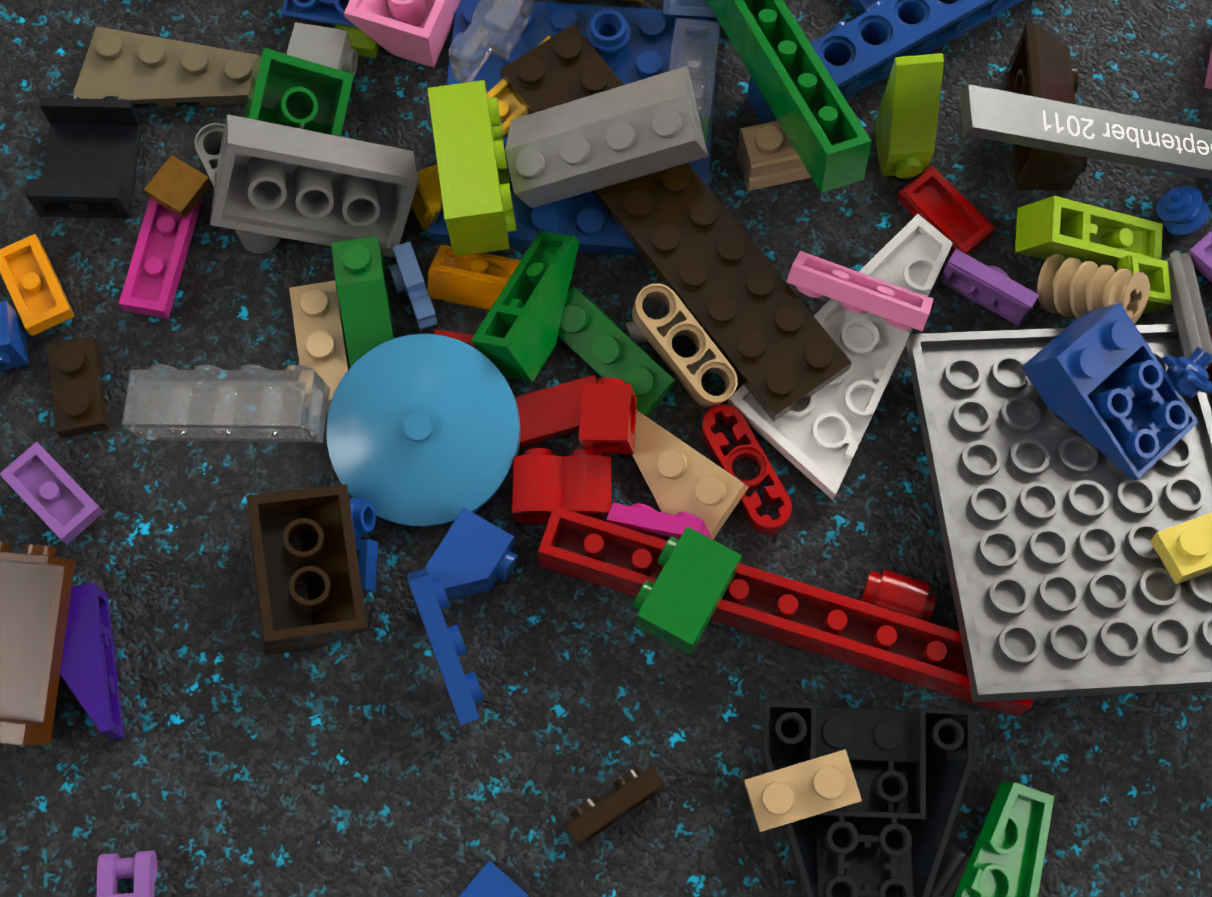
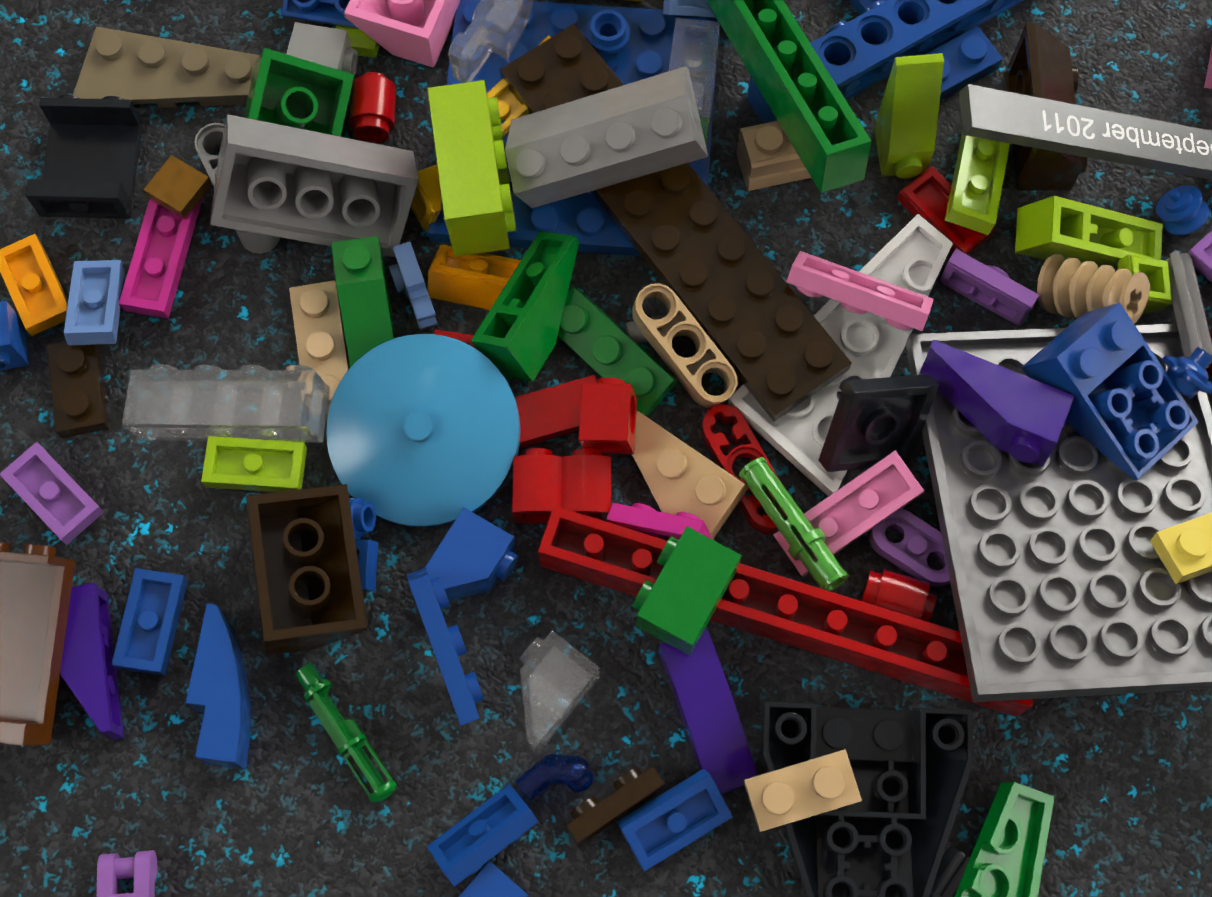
(94, 302): none -> medium blue plate
(149, 622): none -> blue plate
(221, 693): none -> blue slope
(254, 464): none -> lime plate
(344, 734): none -> green piece
(372, 107): none -> red brick
(482, 834): none -> blue plate
(553, 685): none -> clear slope
(556, 769): none -> clear blue arm
(674, 819): none -> blue plate
(708, 713): none -> dark purple slope
(825, 569): none -> bright green pin
(860, 505): none -> bright pink plate
(876, 420): none -> black tile
(917, 544): none -> medium lavender plate
(966, 60): none -> blue plate
(977, 183): none -> lime plate
(1002, 404): none -> dark purple slope

